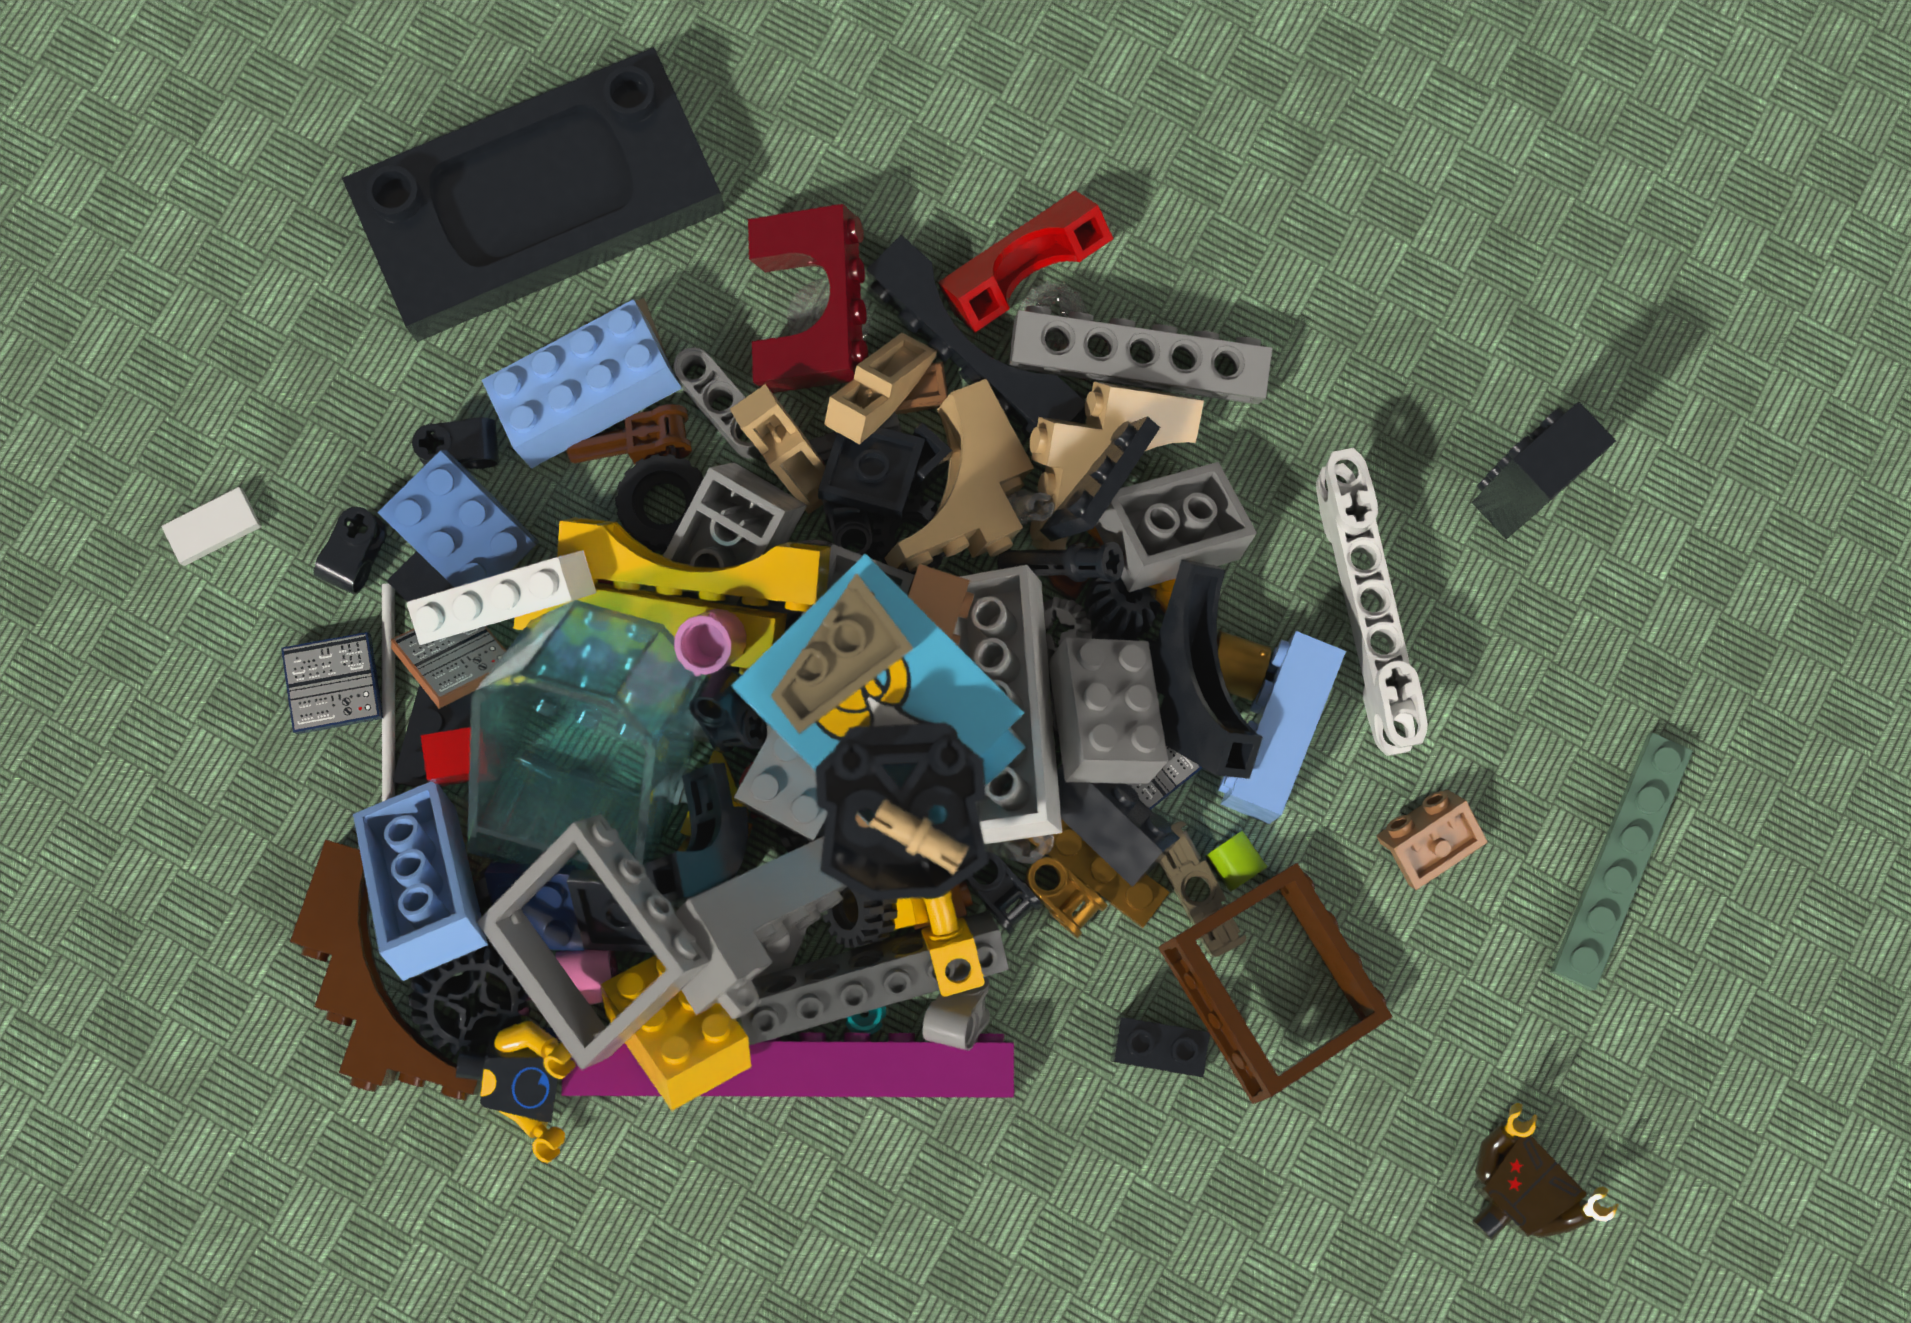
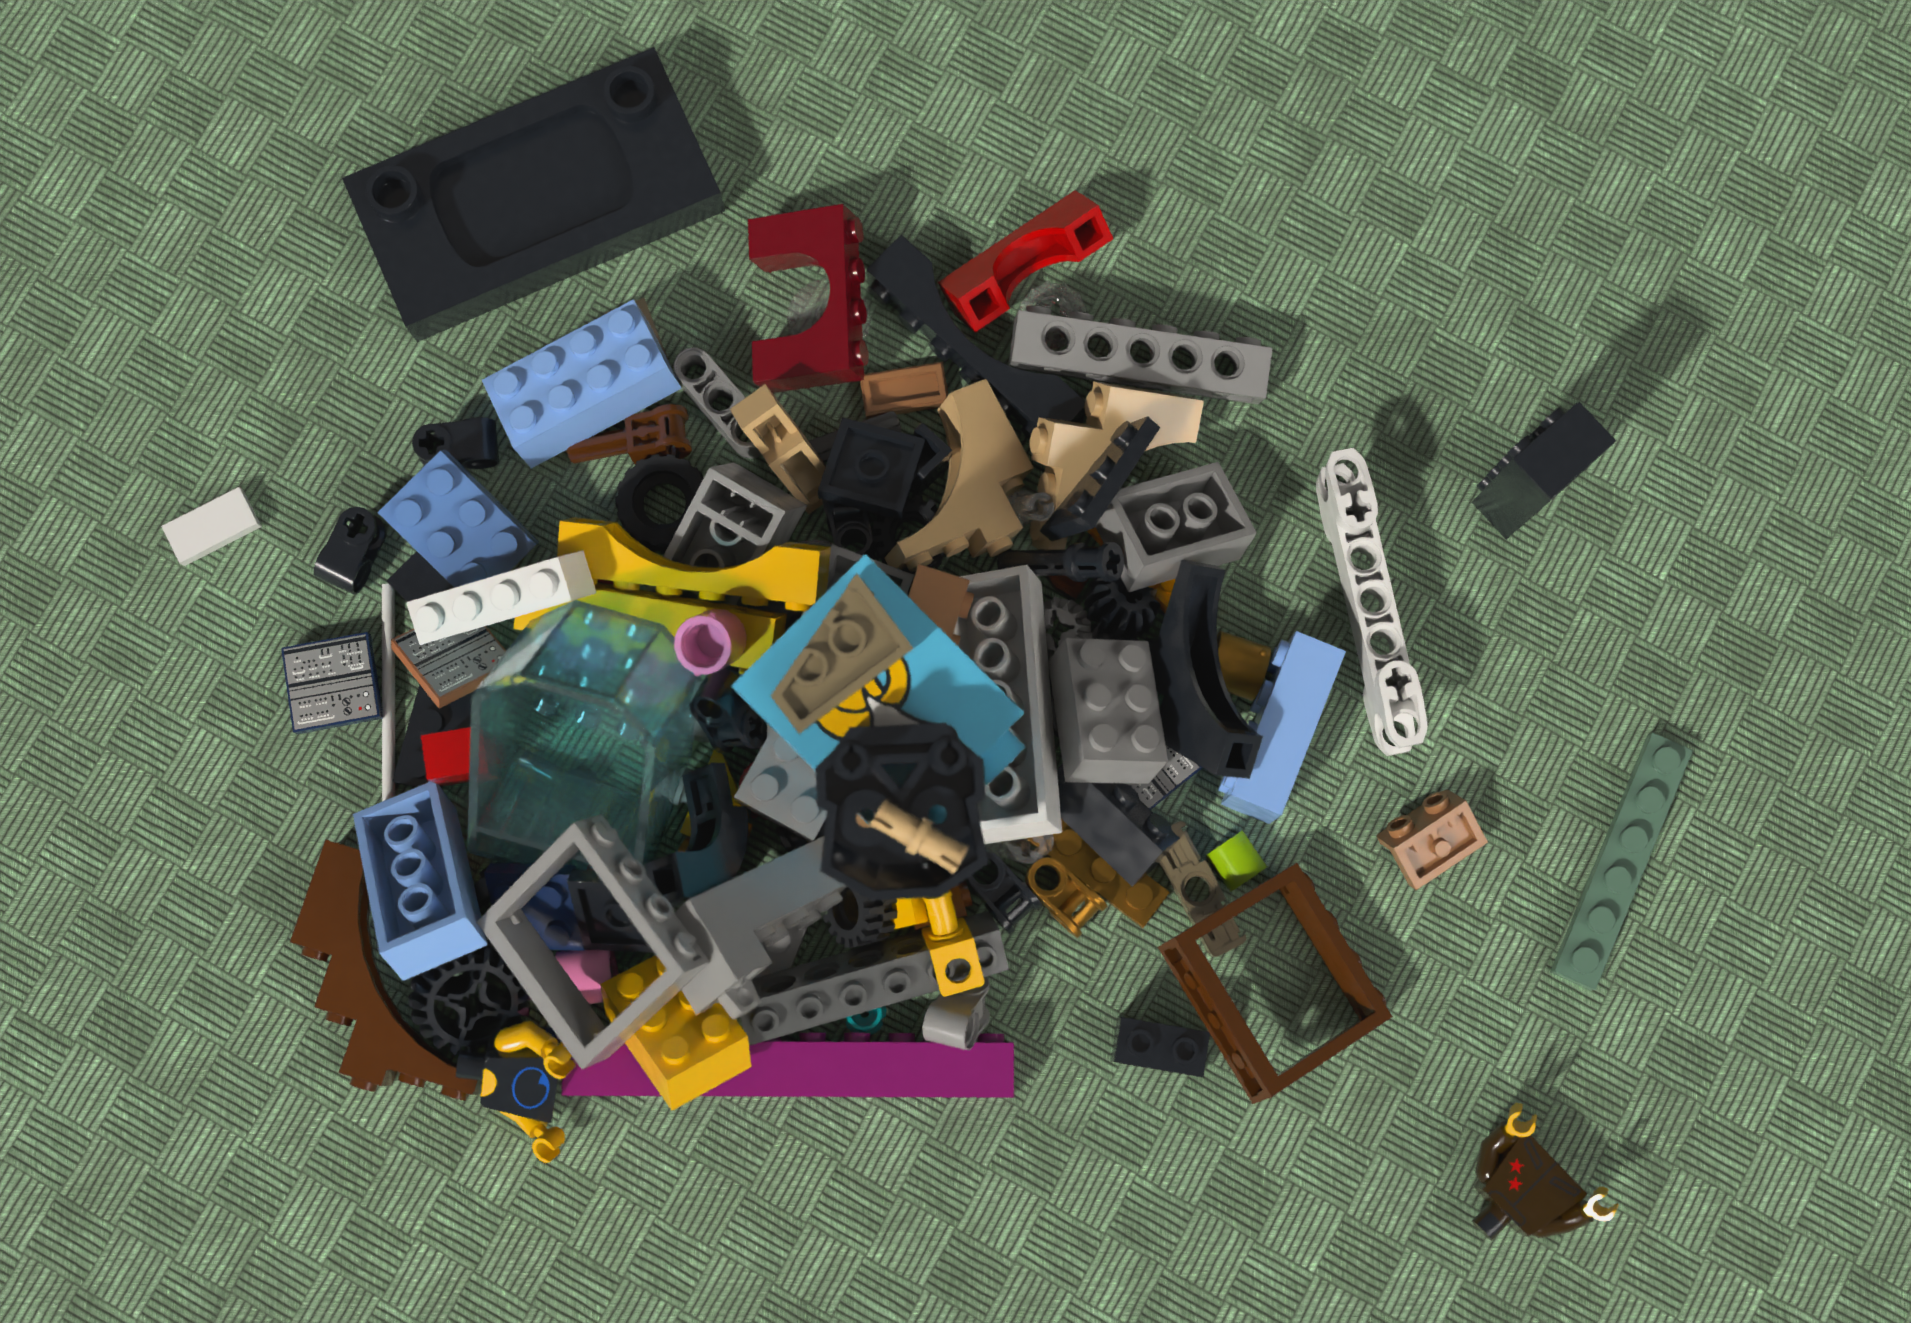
(878, 387): tan slope -> none

